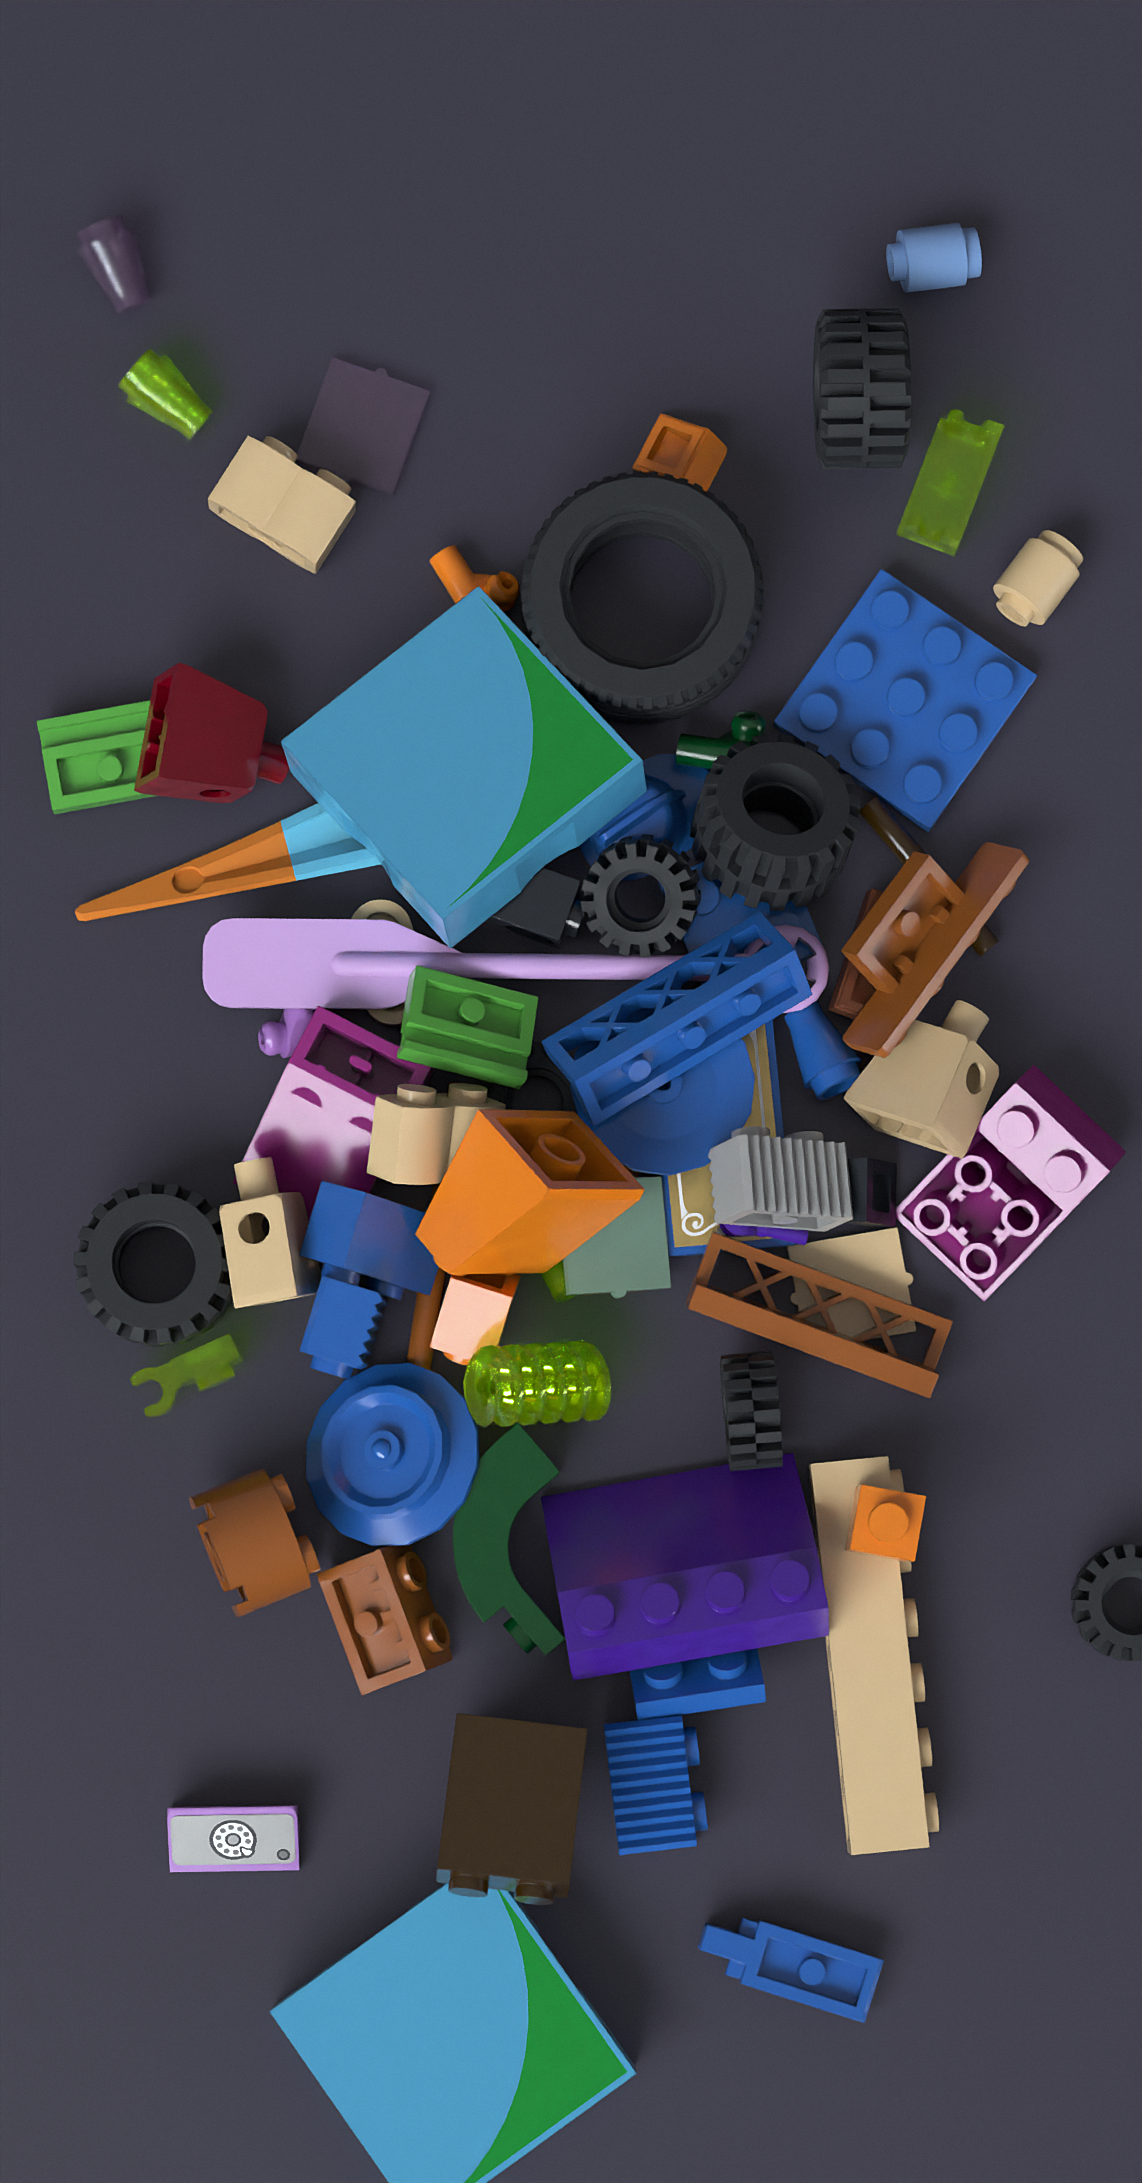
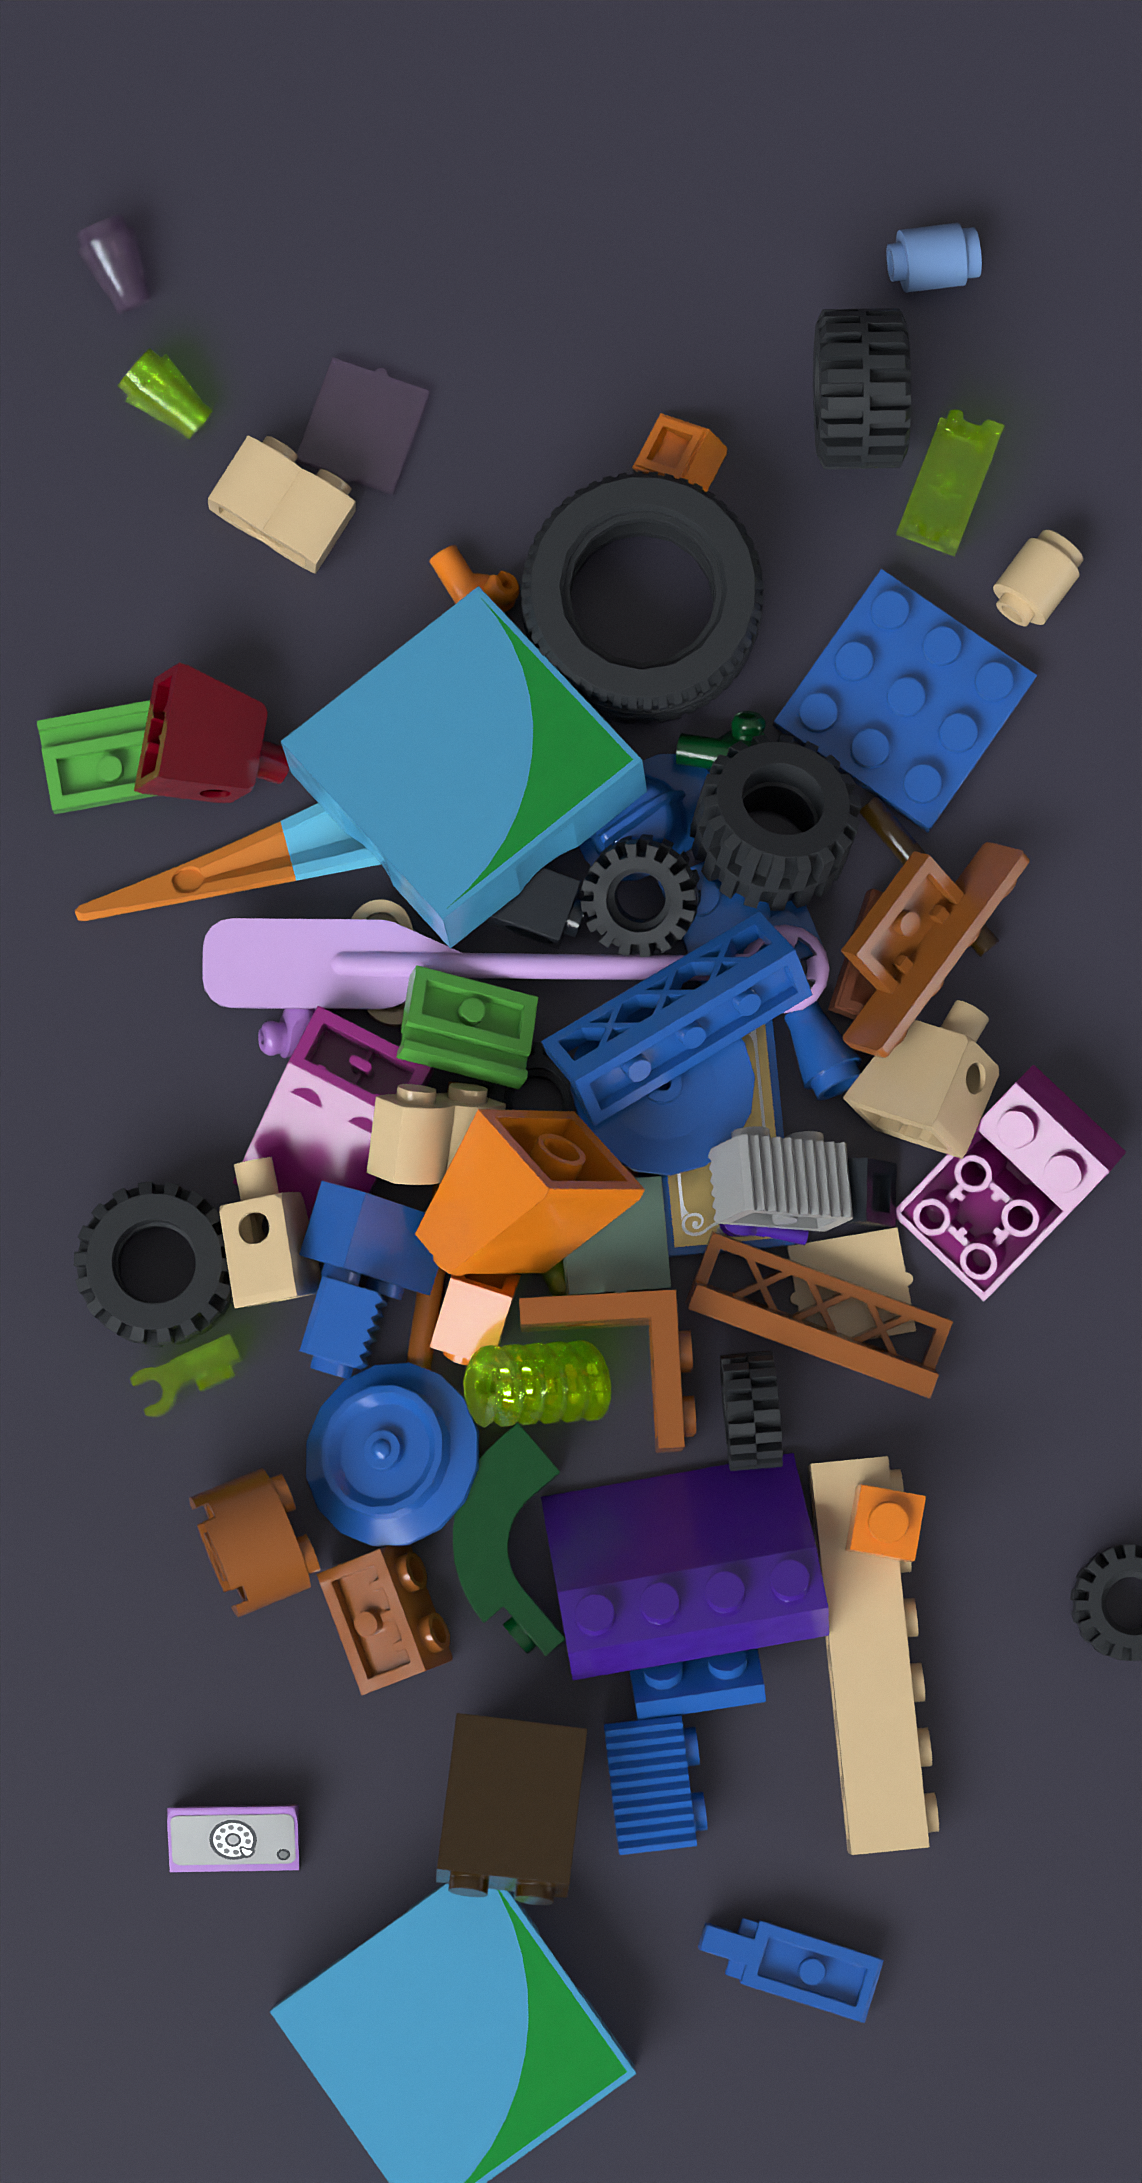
(668, 1347): none -> dark orange bracket

